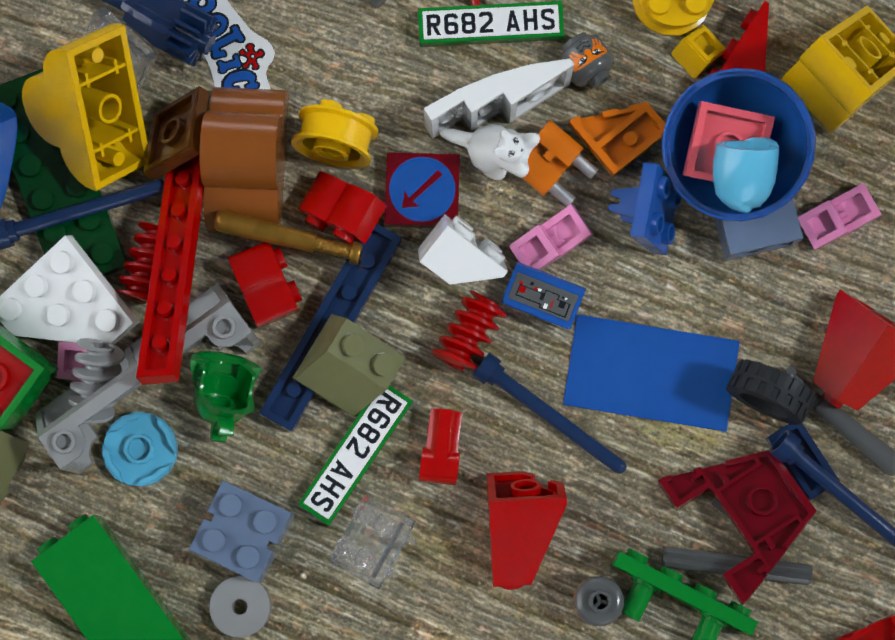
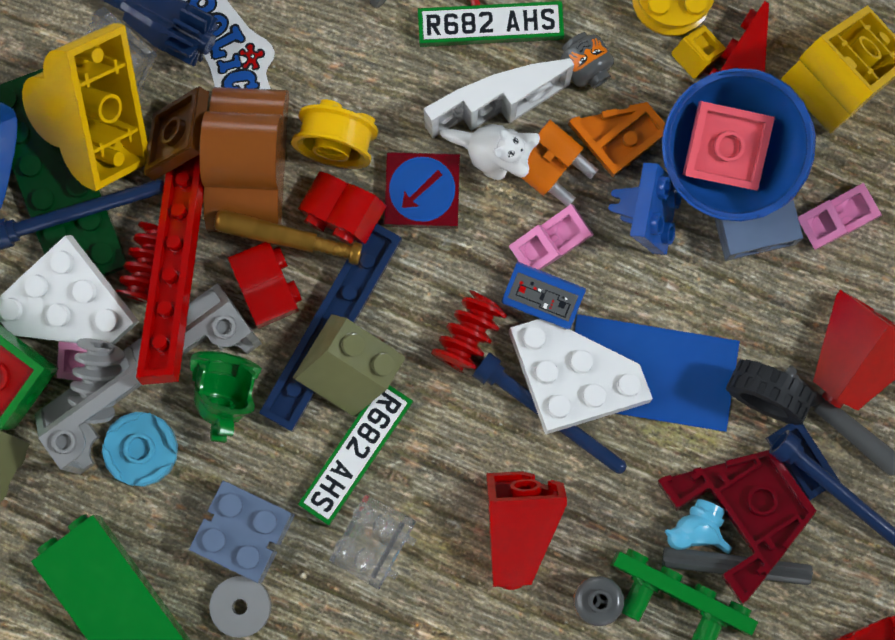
(441, 454): red piece -> none
(458, 255): white slope -> none
(574, 376): none -> white plate
(699, 528): none -> medium azure animal
(745, 172): medium azure piece -> none

